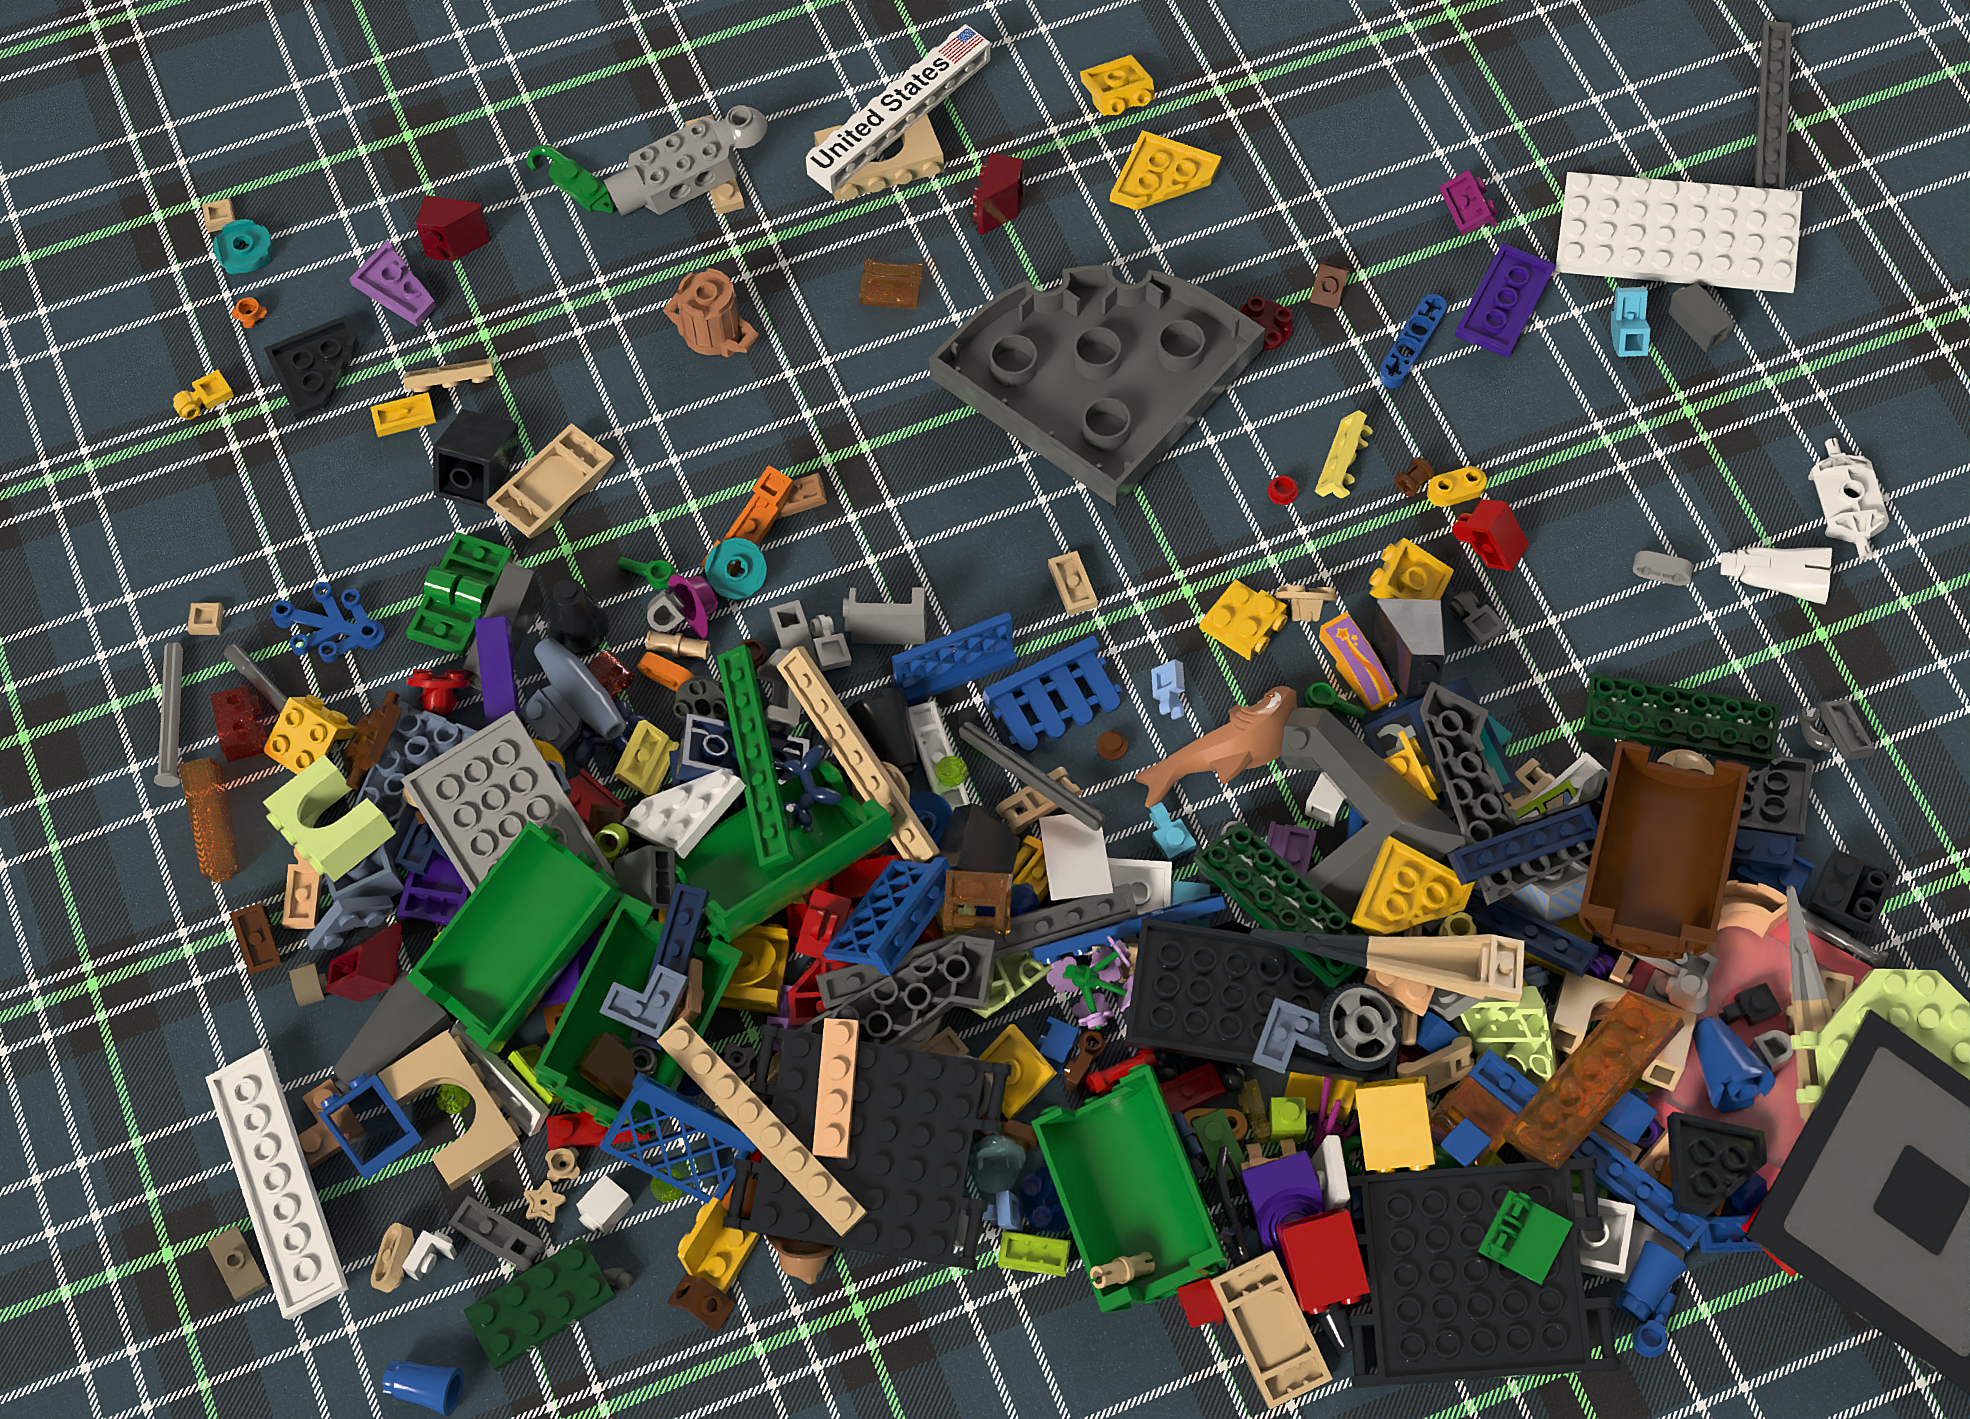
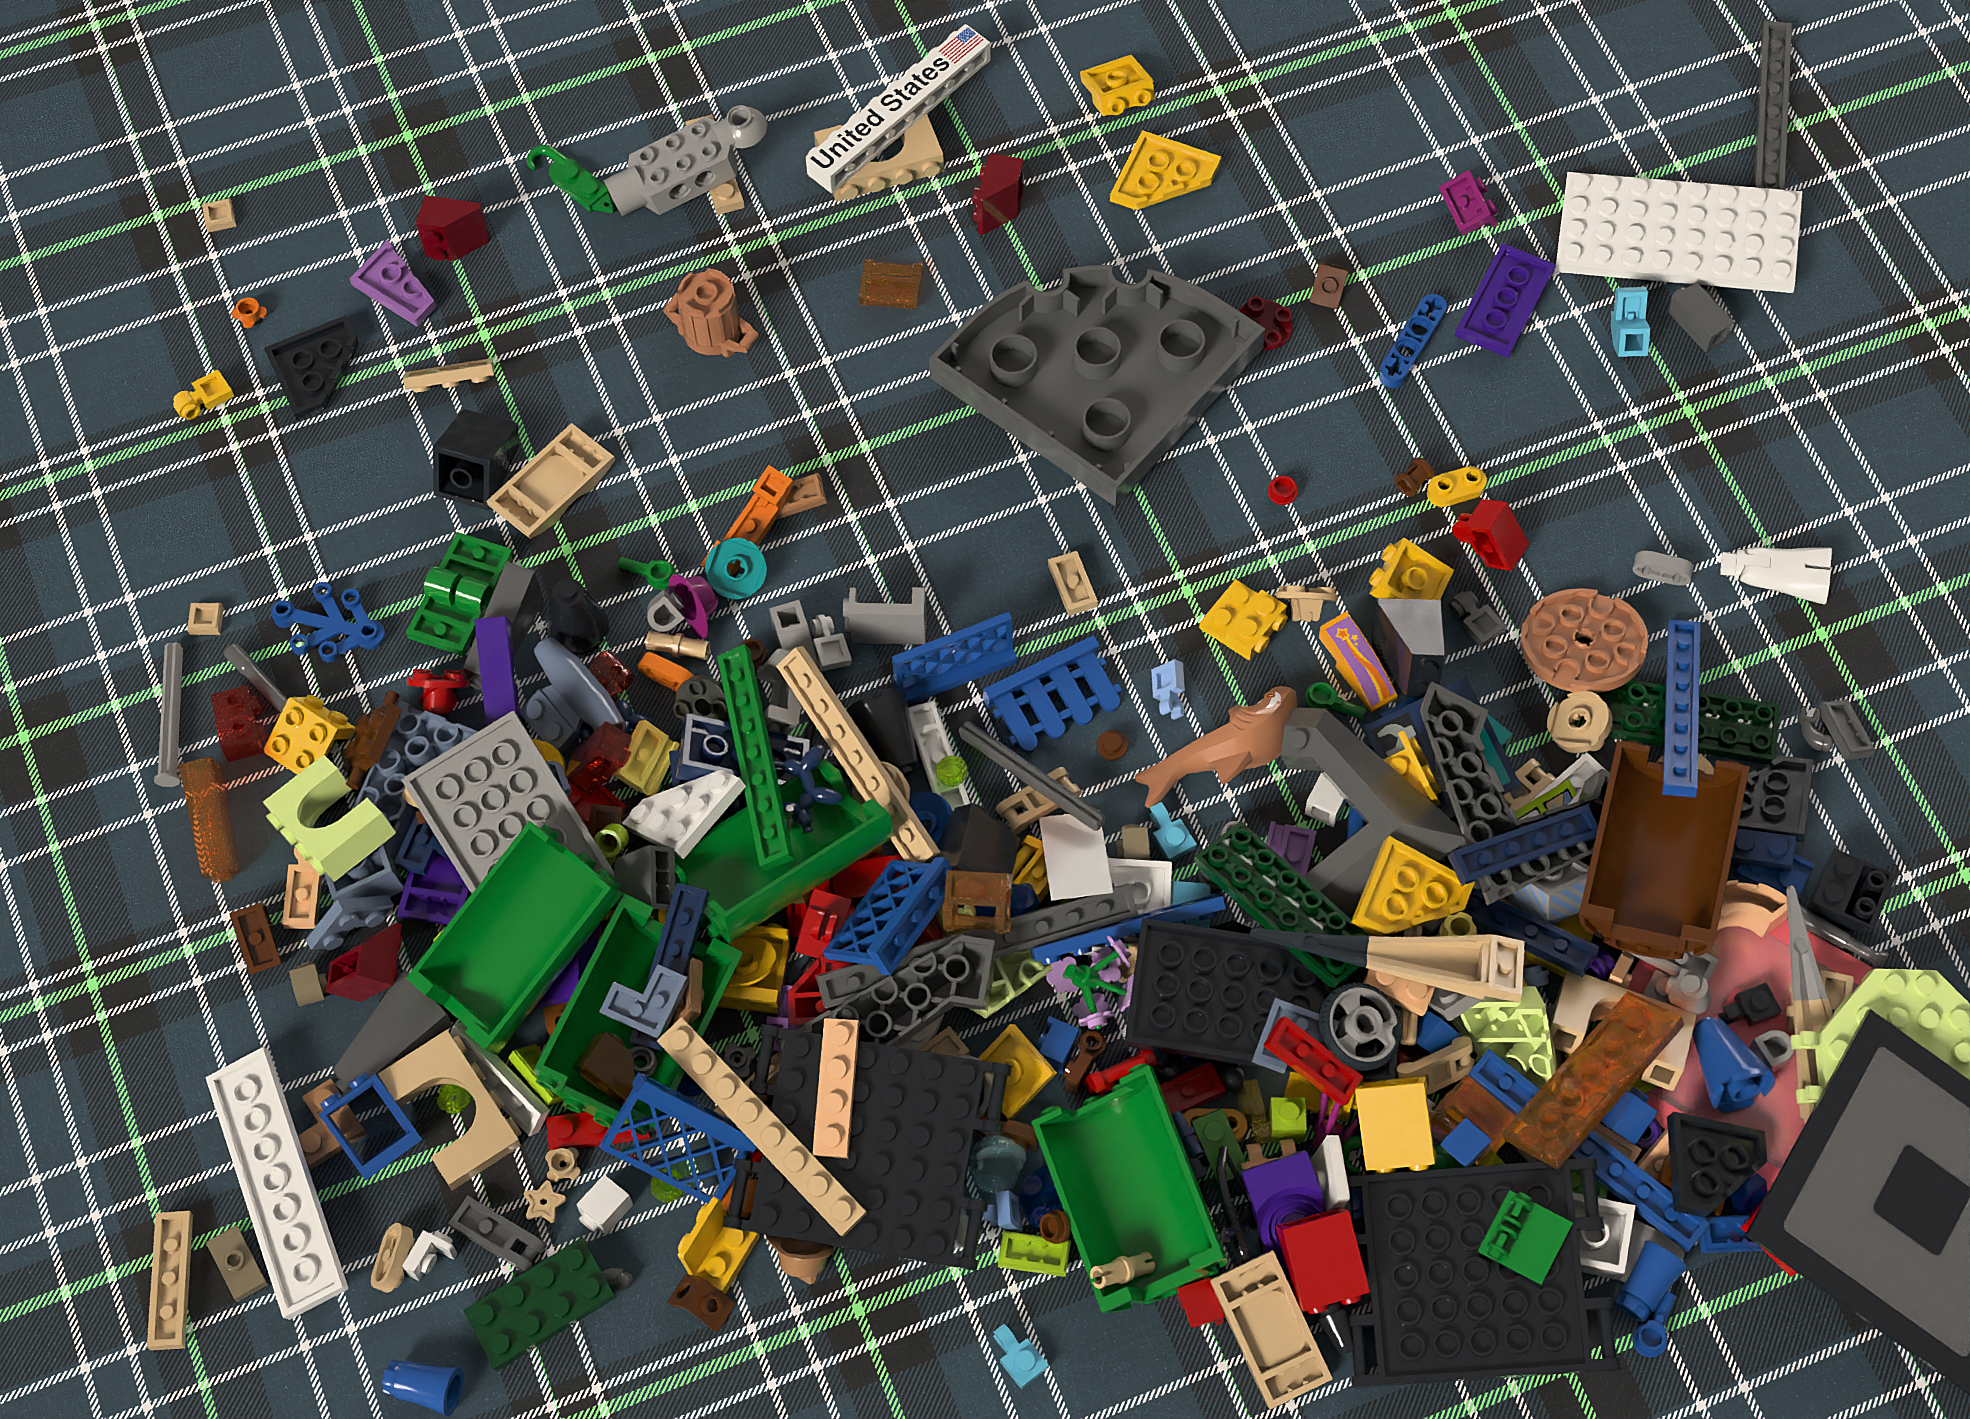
(170, 1280): none -> tan plate
(246, 260): teal plate -> none
(403, 414): yellow plate -> none
(598, 758): none -> clear red brick
(1022, 1359): none -> medium azure plate
(1055, 1226): none -> reddish brown plate
(1133, 843): none -> dark tan plate
(1312, 1061): none -> red plate
(1343, 455): light yellow plate -> none
(1591, 734): none -> tan plate
(1609, 660): none -> nougat plate
(1681, 709): none -> blue plate
(1849, 517): white plate -> none

